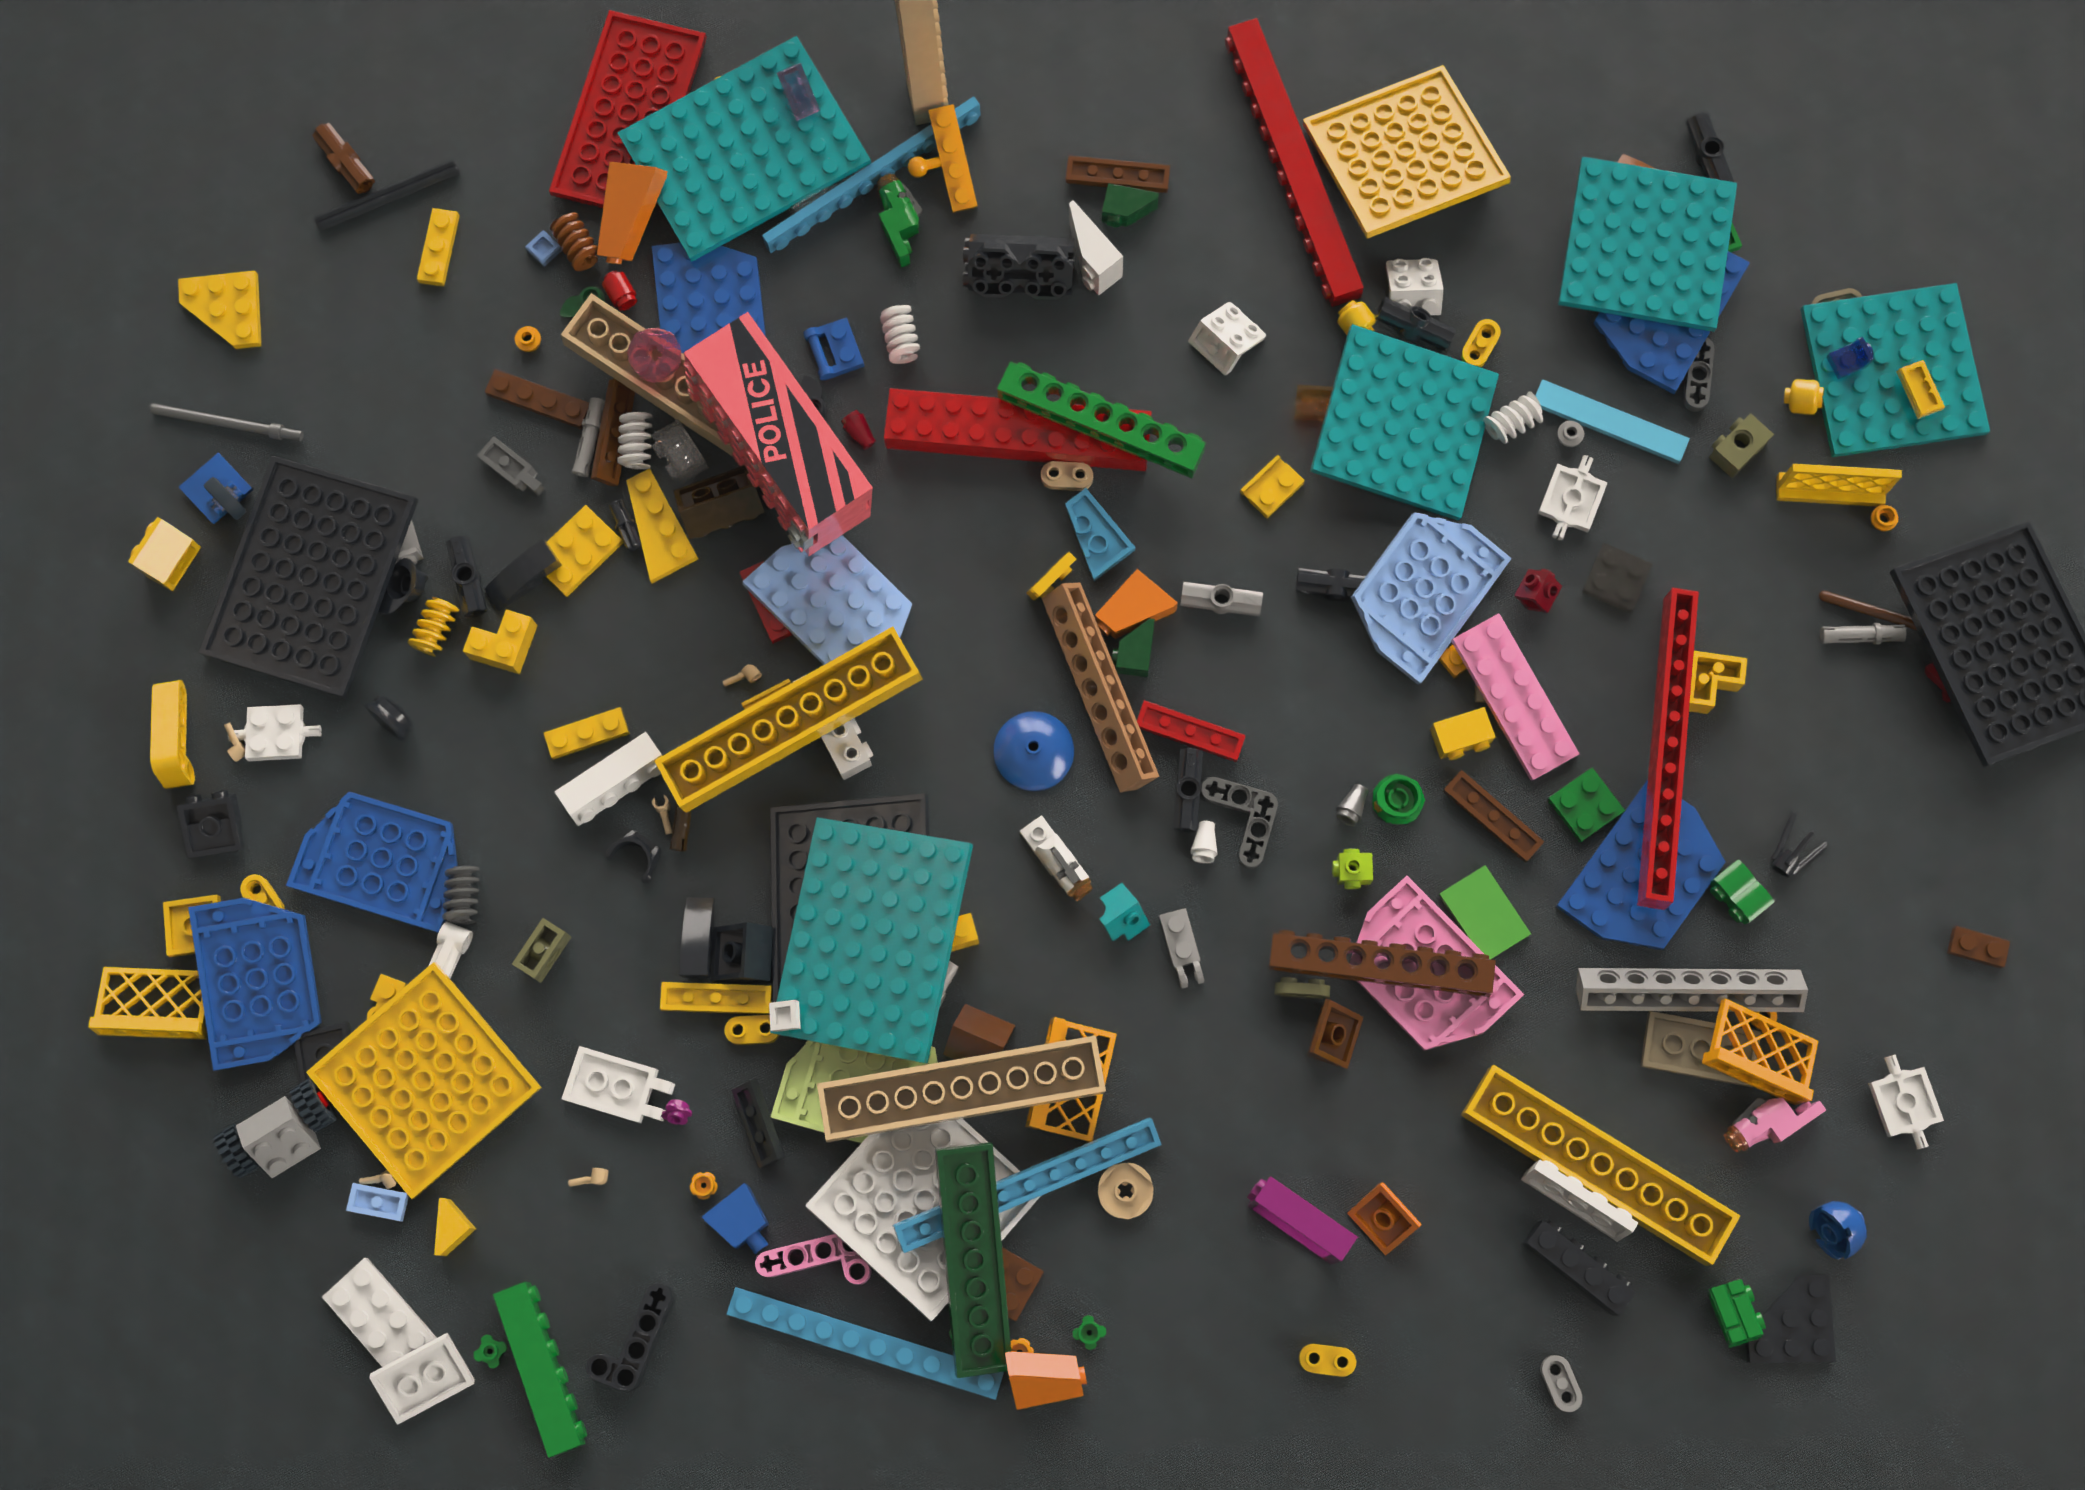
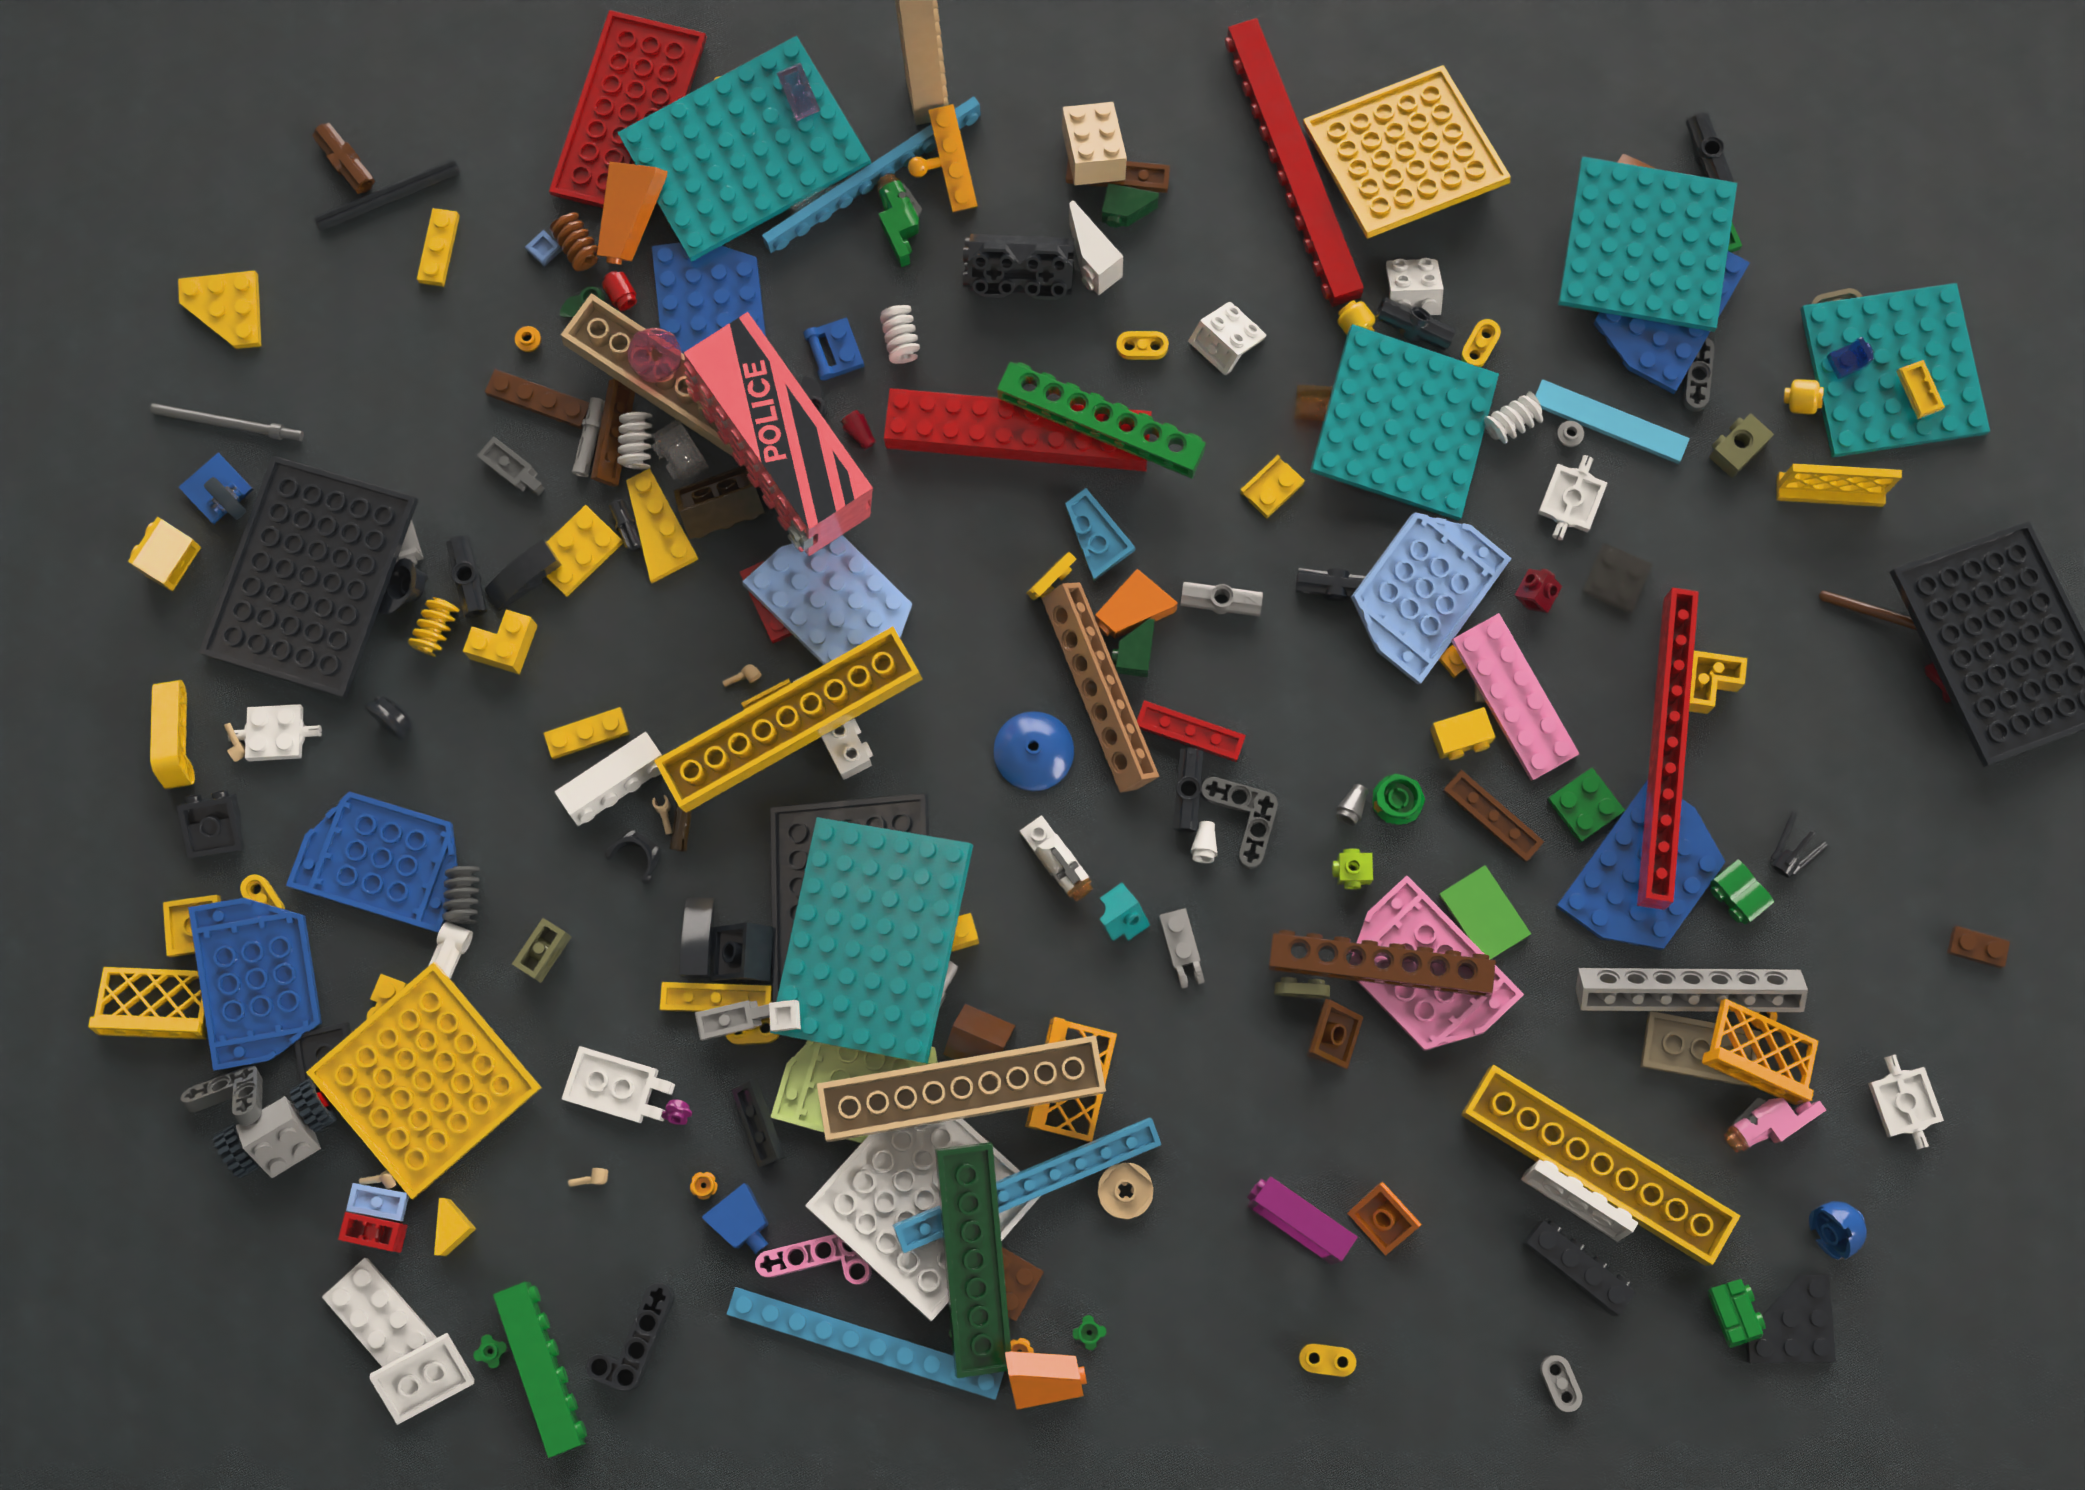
(241, 1086): none -> dark grey beam
(373, 1232): none -> red brick
(730, 1019): none -> light grey hinge
(1066, 478): tan plate -> none
(1094, 143): none -> tan brick
(1142, 345): none -> yellow plate
(1854, 634): light grey pin -> none
(1887, 511): light orange plate -> none

